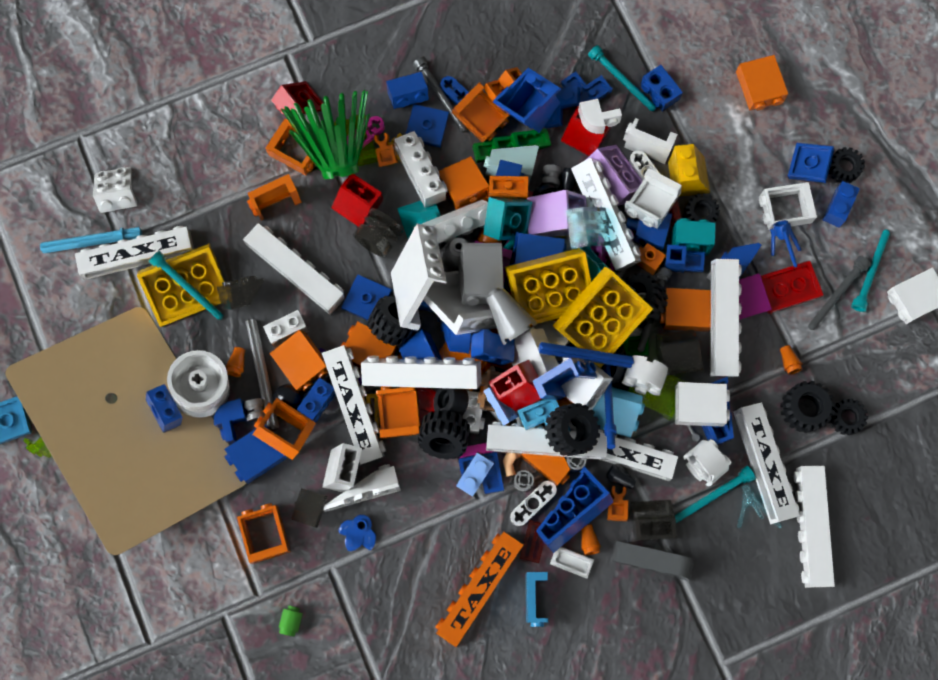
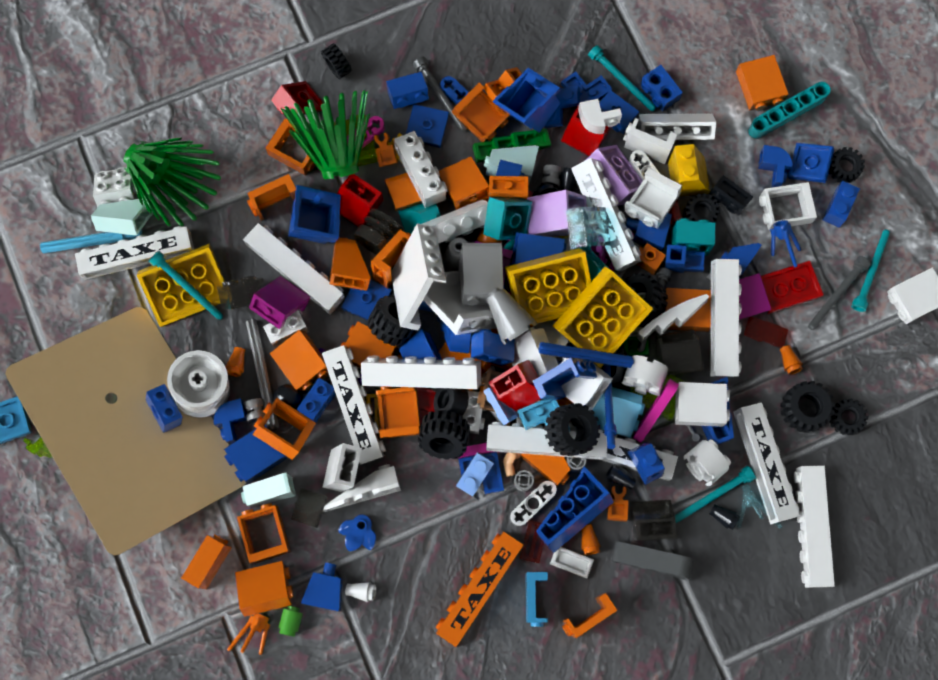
(121, 217): none -> light aqua slope
(153, 166): none -> green plant
(207, 561): none -> orange brick
(257, 623): none -> orange plant
(264, 588): none -> orange brick
(268, 490): none -> light aqua slope
(278, 301): none -> magenta panel
(315, 215): none -> blue piece
(324, 589): none -> blue torso
(336, 61): none -> black tyre
(348, 266): none -> orange slope
(361, 591): none -> white cone
(388, 257): none -> orange panel
(402, 192): none -> orange slope
(607, 609): none -> orange panel
(629, 113): none -> blue brick
(647, 462): none -> blue torso
(655, 410): none -> dark pink beam
(677, 315): none -> white slope
(685, 125): none -> white brick
(725, 516): none -> black cone
(730, 195): none -> black bracket
(766, 331): none -> clear red slope
(775, 160): none -> blue brick
(795, 104): none -> teal beam

